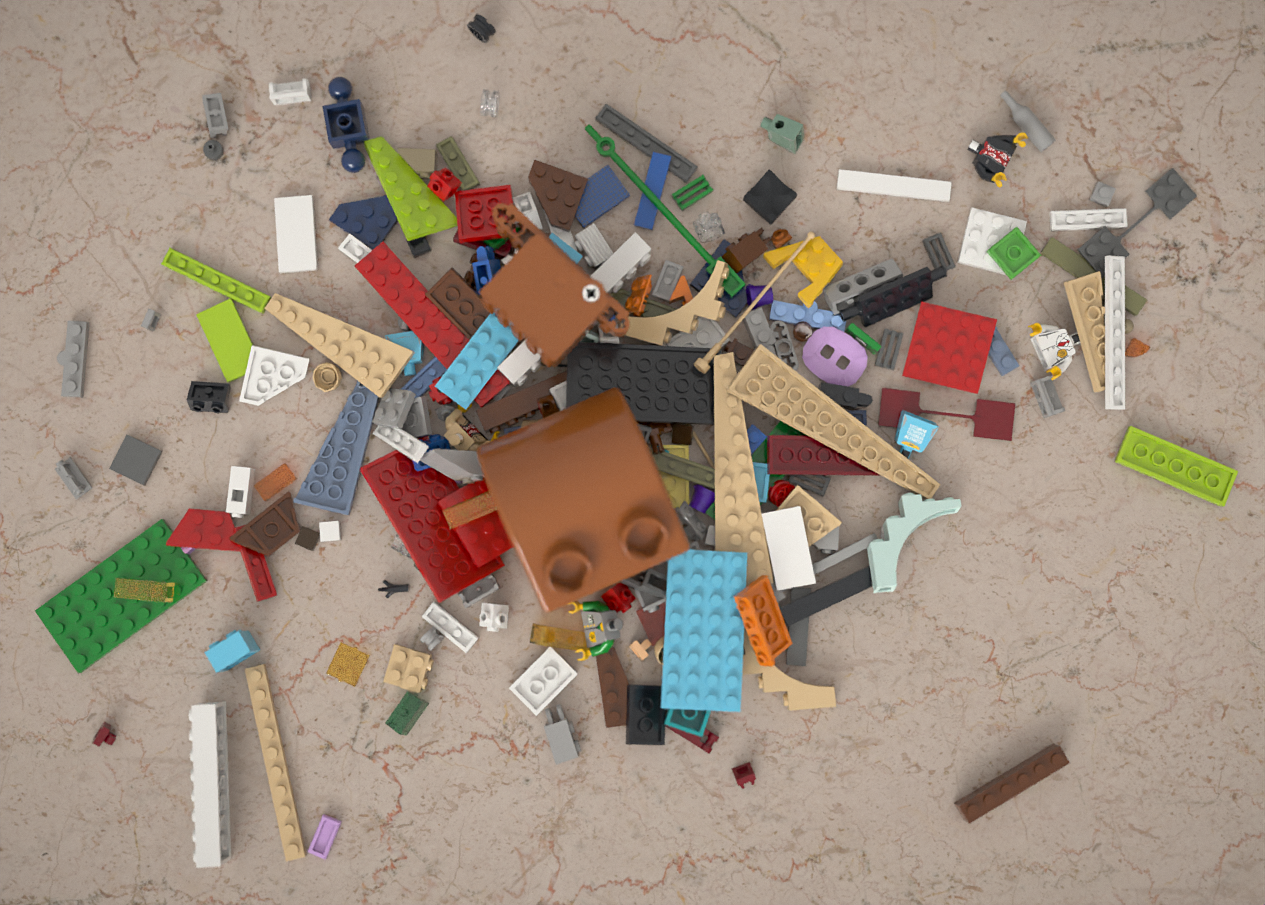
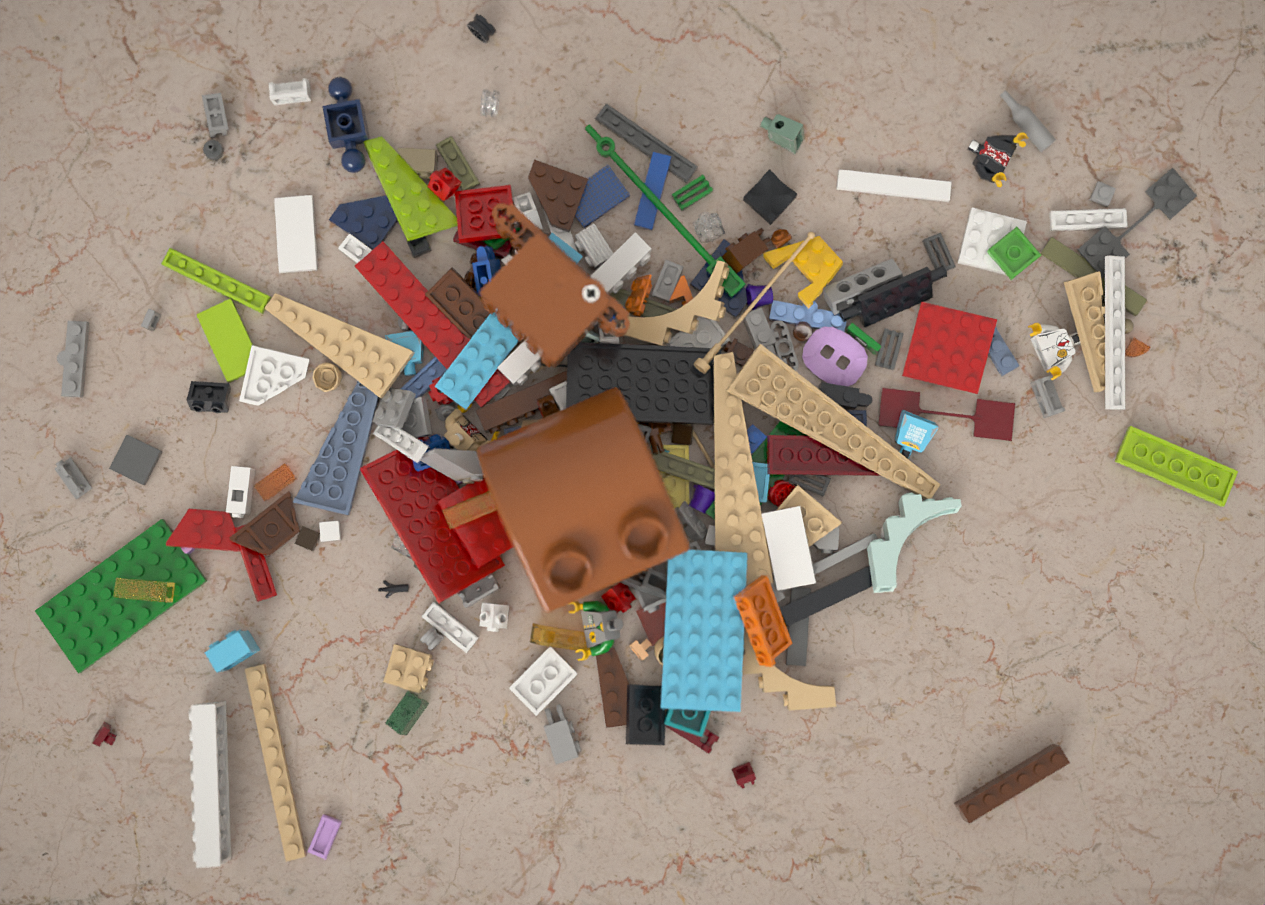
(348, 664): clear yellow piece -> none

